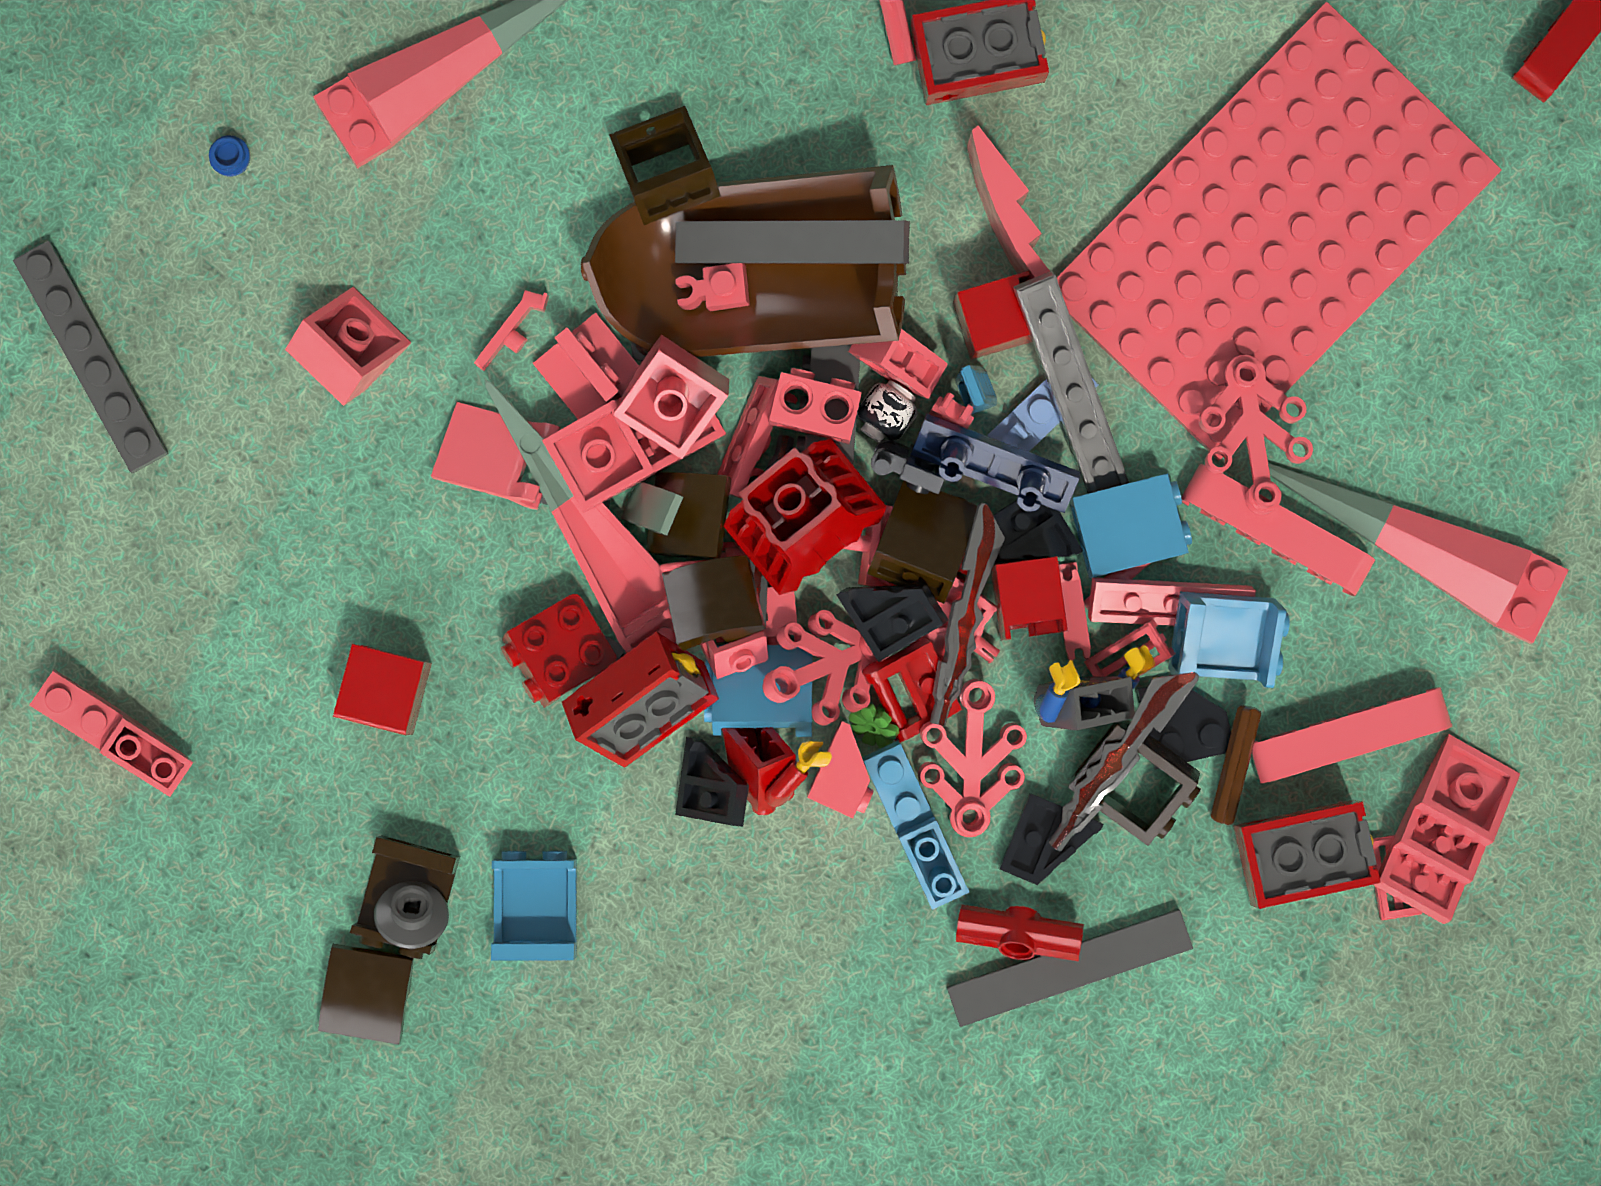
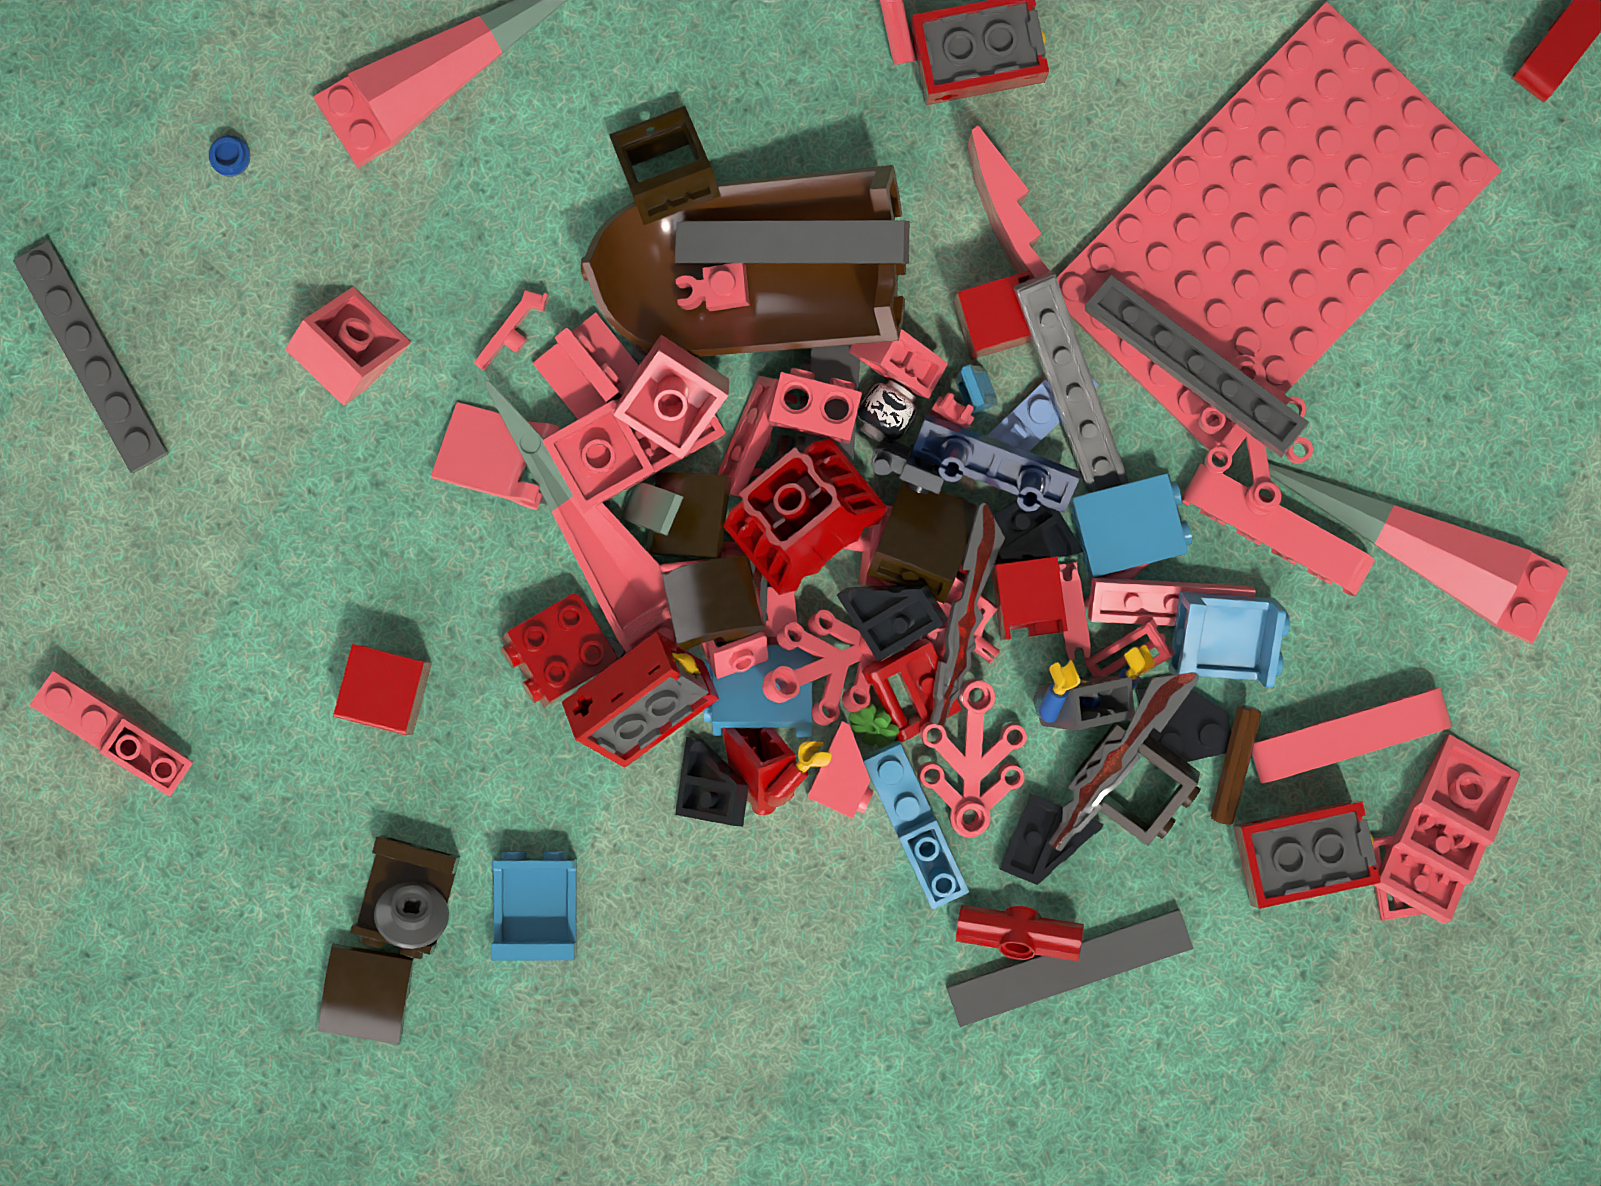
(1196, 366): none -> dark grey plate

